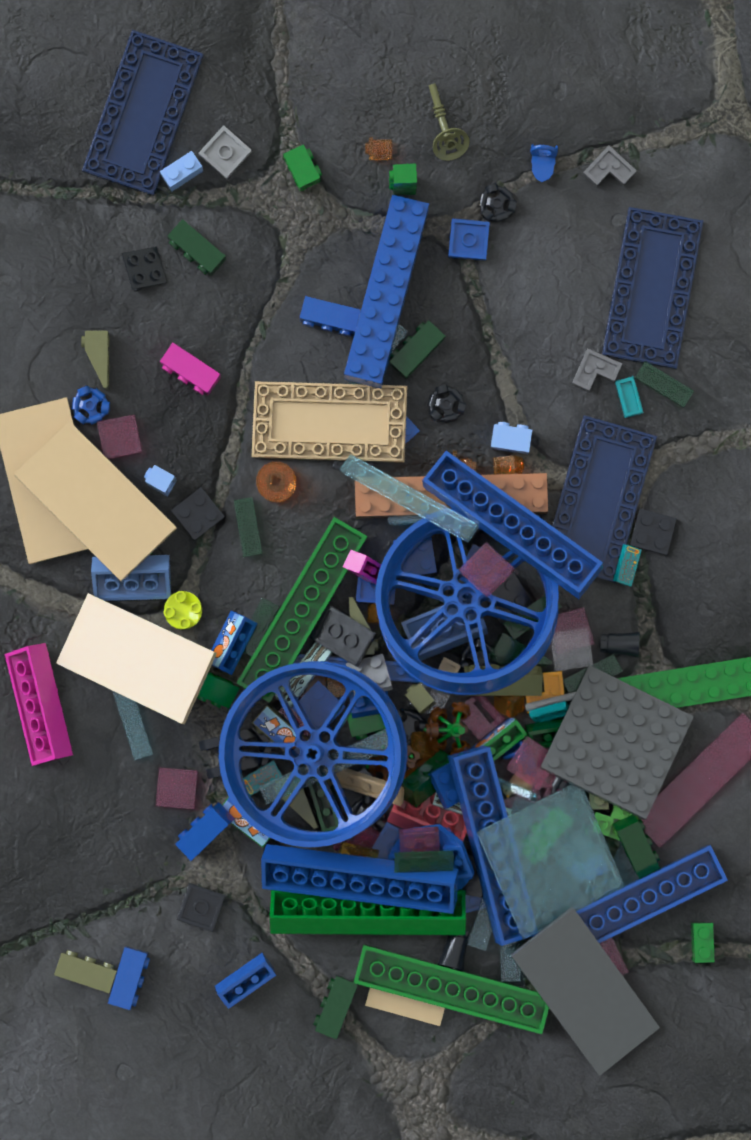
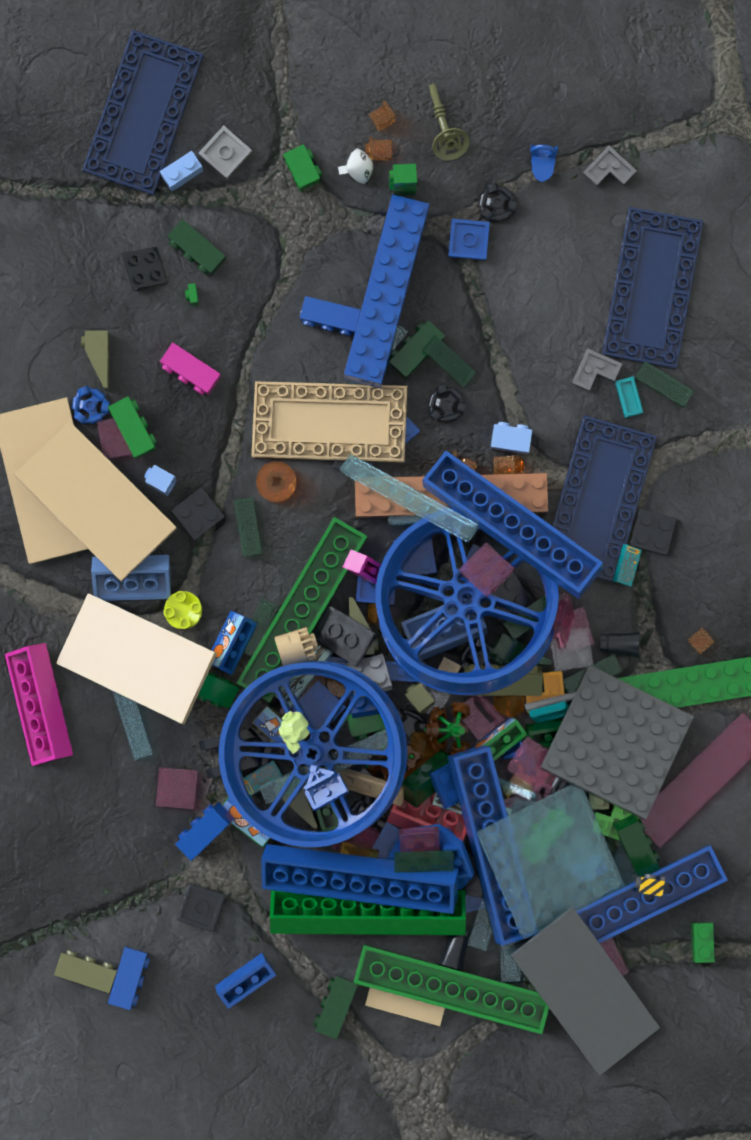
(132, 427): none -> green brick
(191, 294): none -> green plate
(293, 730): none -> yellowish green head
(296, 646): none -> tan gear
(324, 787): none -> slope
(358, 166): none -> white piece
(382, 116): none -> clear orange panel
(448, 361): none -> clear green plate
(563, 620): none -> clear pink plate
(650, 885): none -> brick
(700, 641): none -> clear orange plate

